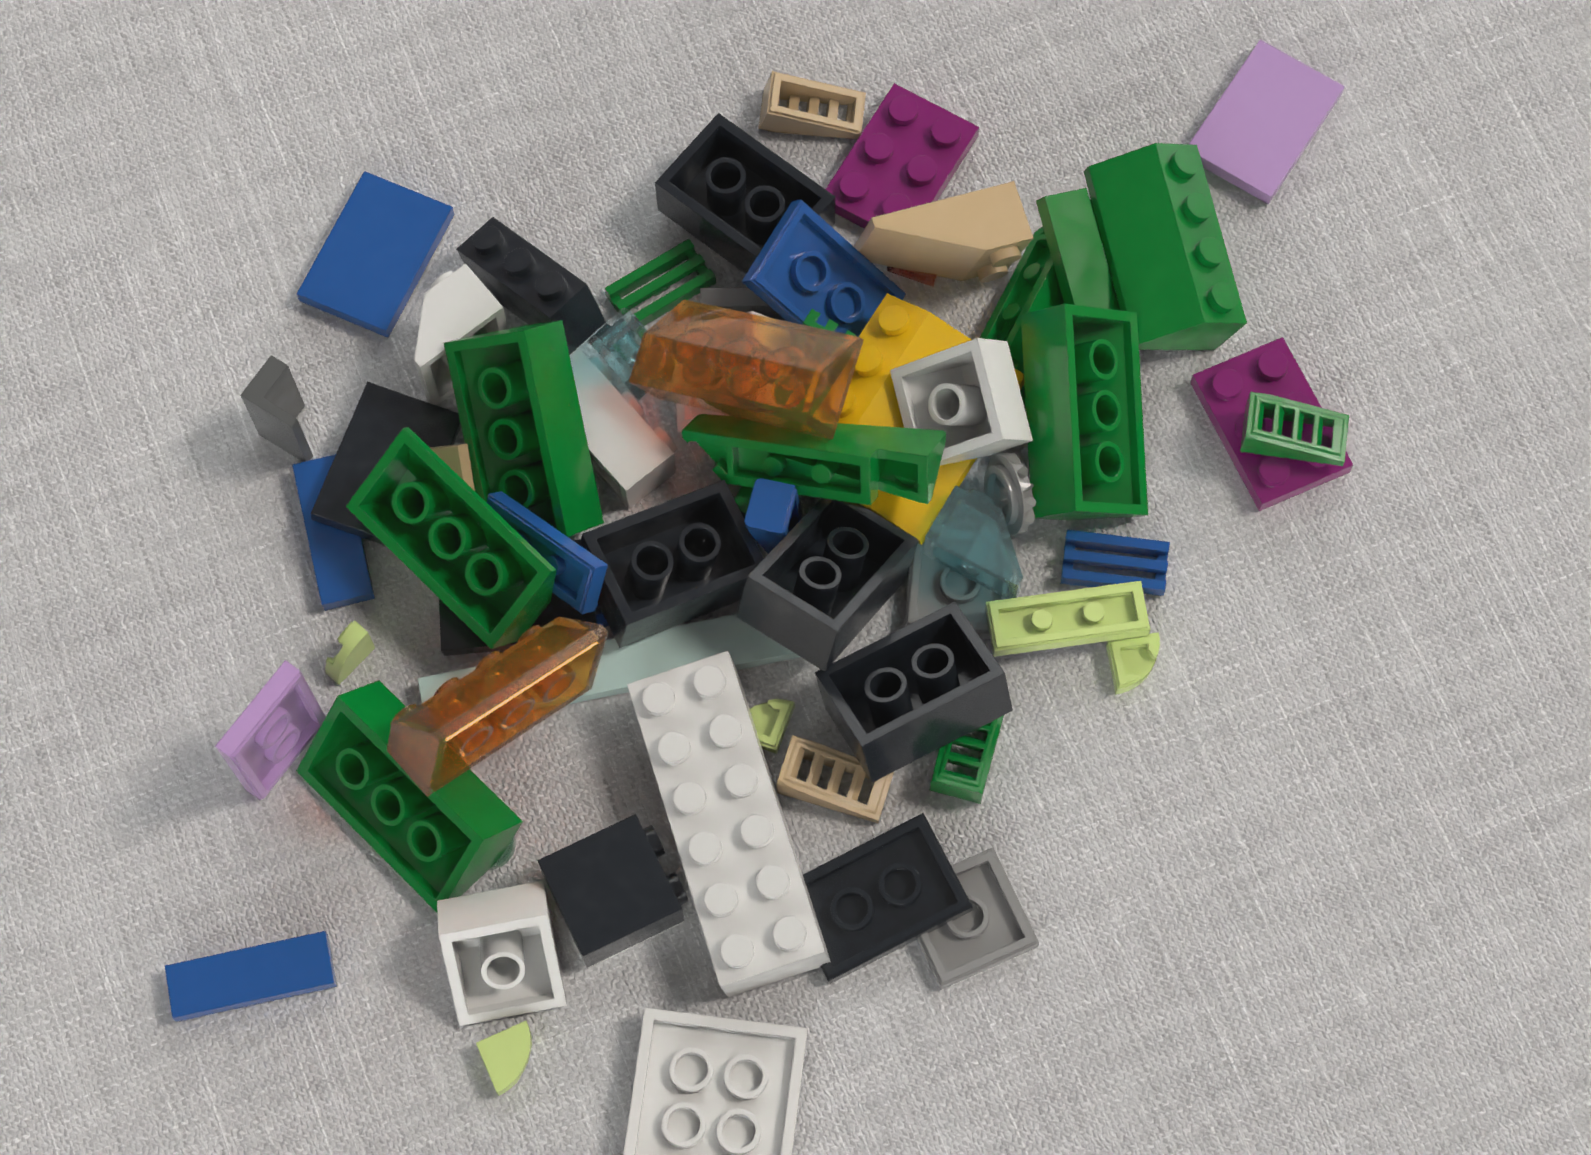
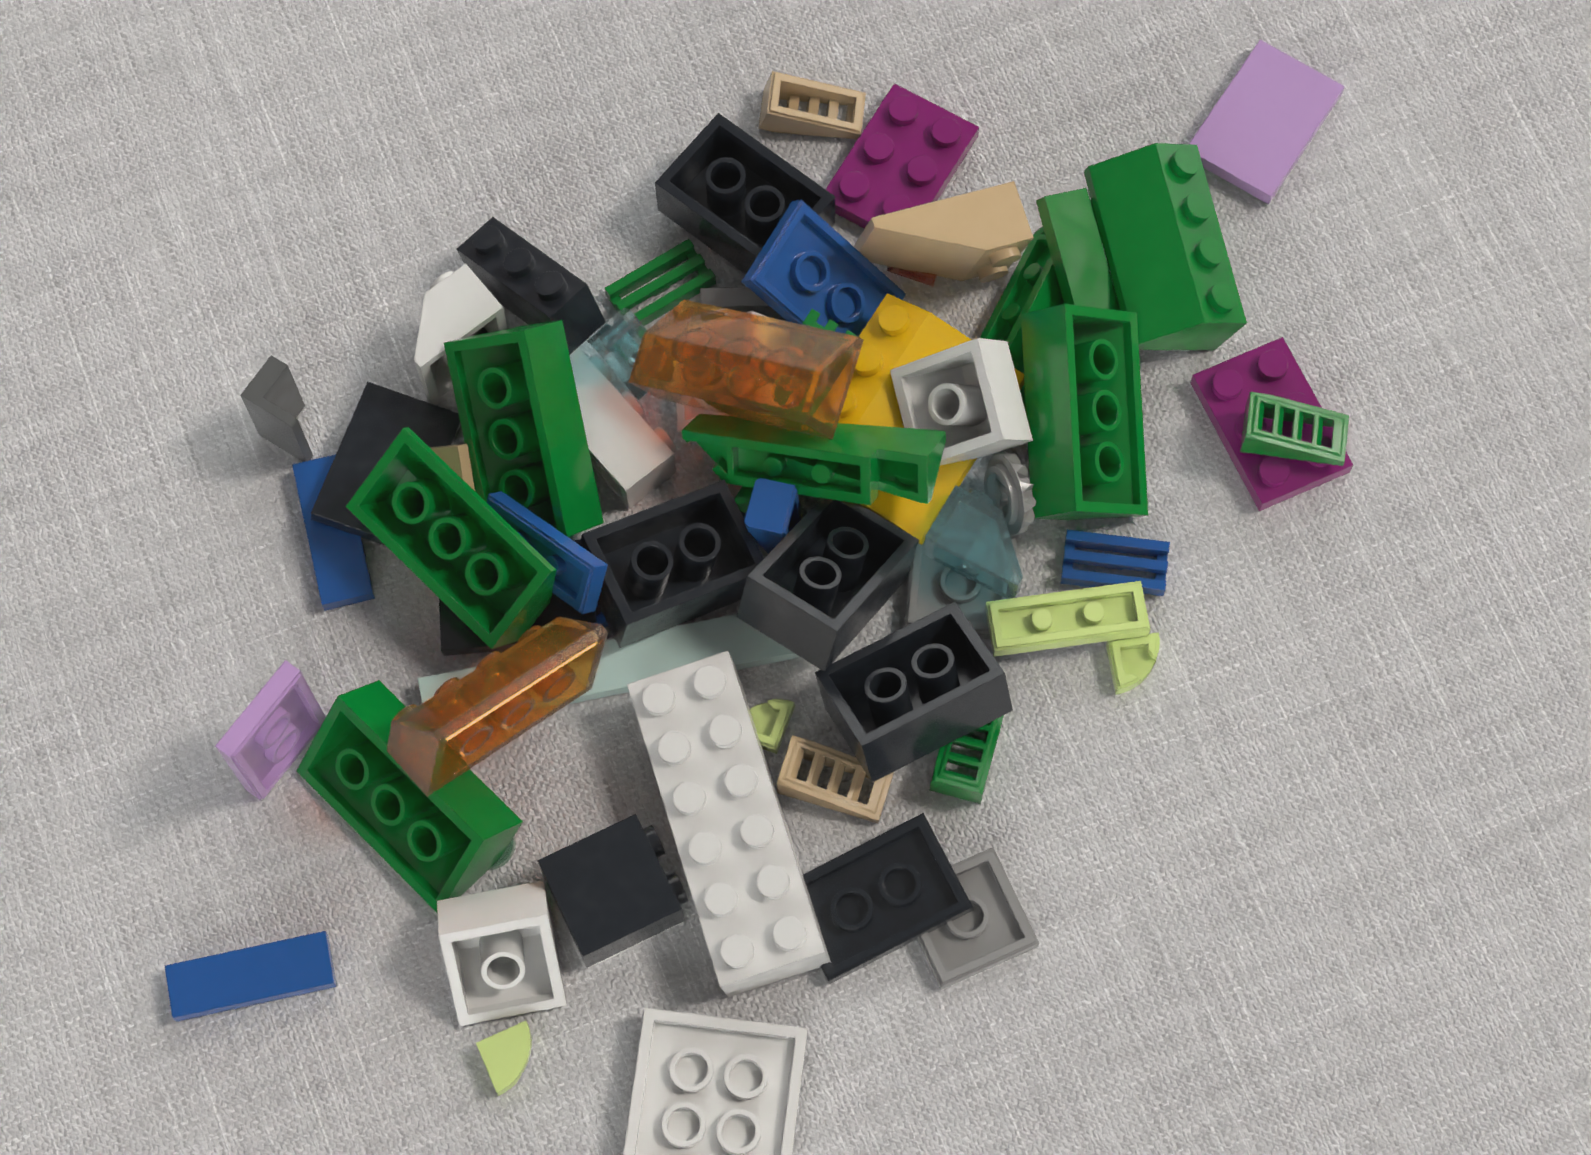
(356, 647): yellowish green tile -> none
(375, 254): blue tile -> none

